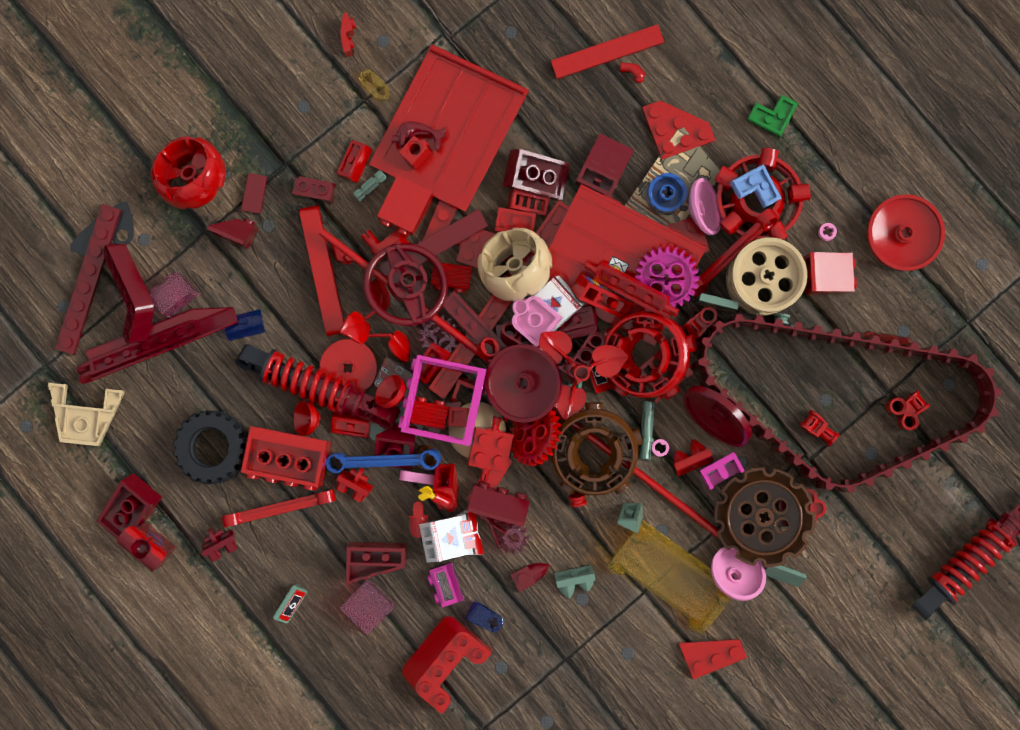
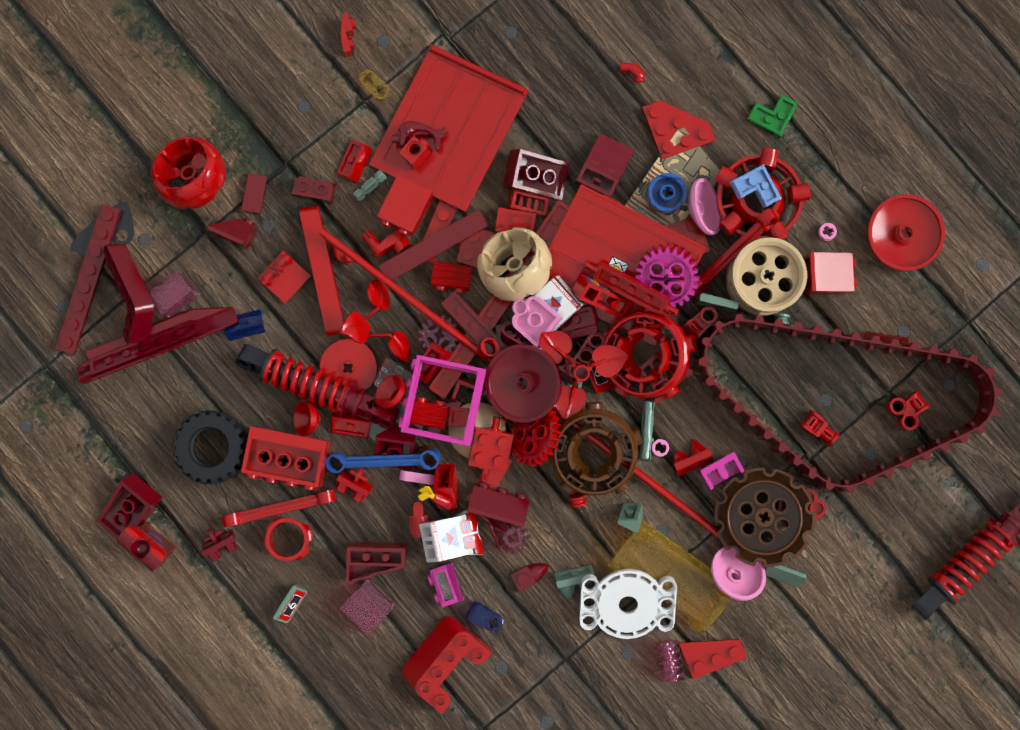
(80, 423): tan wing -> none
(269, 544): none -> red piece
(284, 277): none -> red hinge
(410, 294): dark red piece -> none
(607, 52): red tile -> none
(619, 585): none -> white piece
(669, 661): none -> clear pink piece
(717, 416): dark red dish -> none

